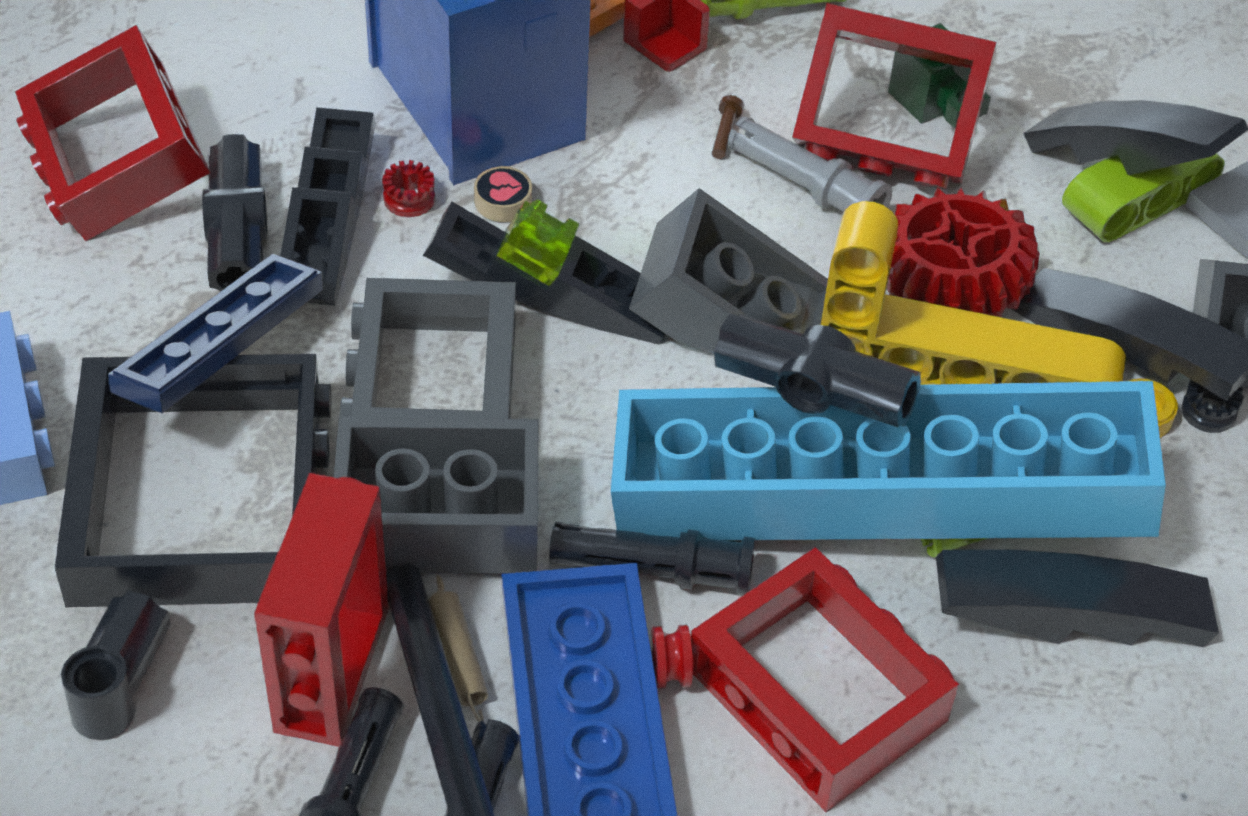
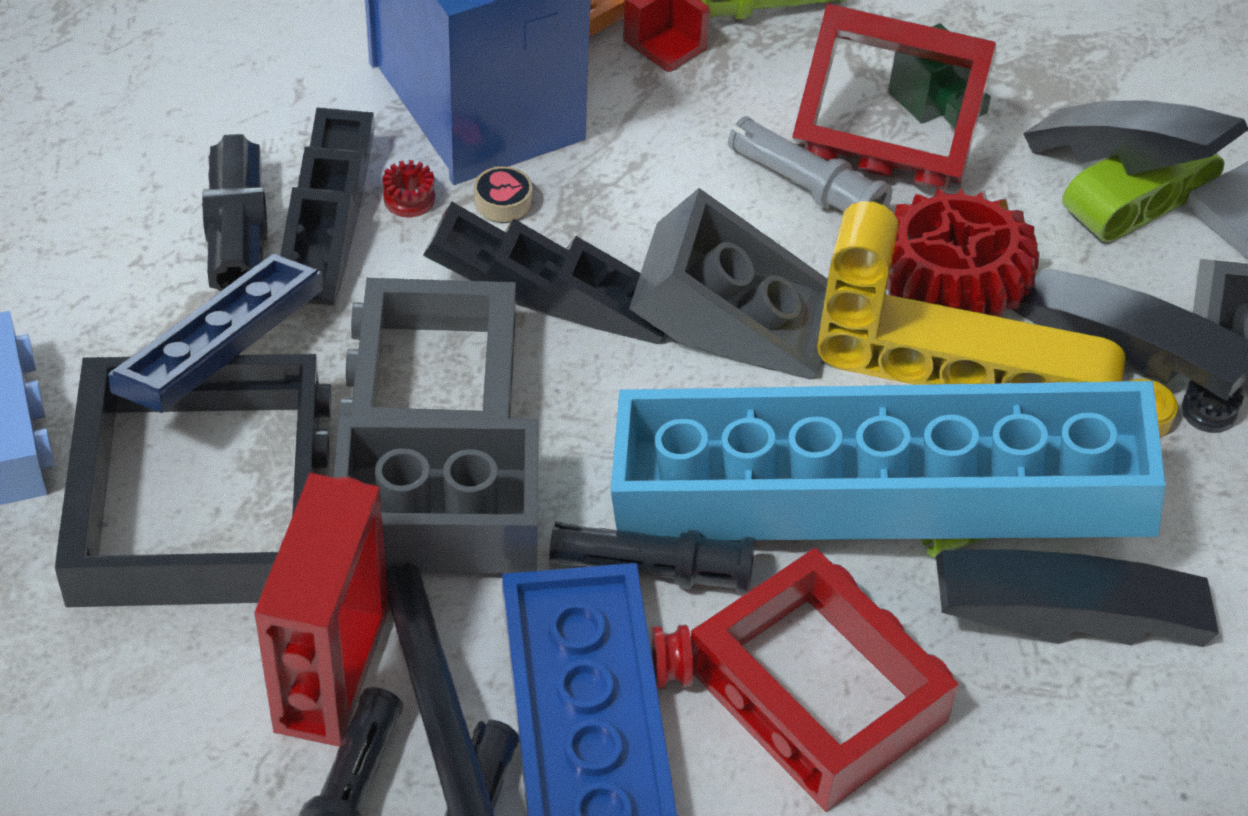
(107, 672): black piece -> none
(132, 180): red window -> none
(458, 648): tan piece -> none
(538, 241): clear neon green tile -> none
(730, 108): reddish brown piece -> none
(817, 369): black piece -> none

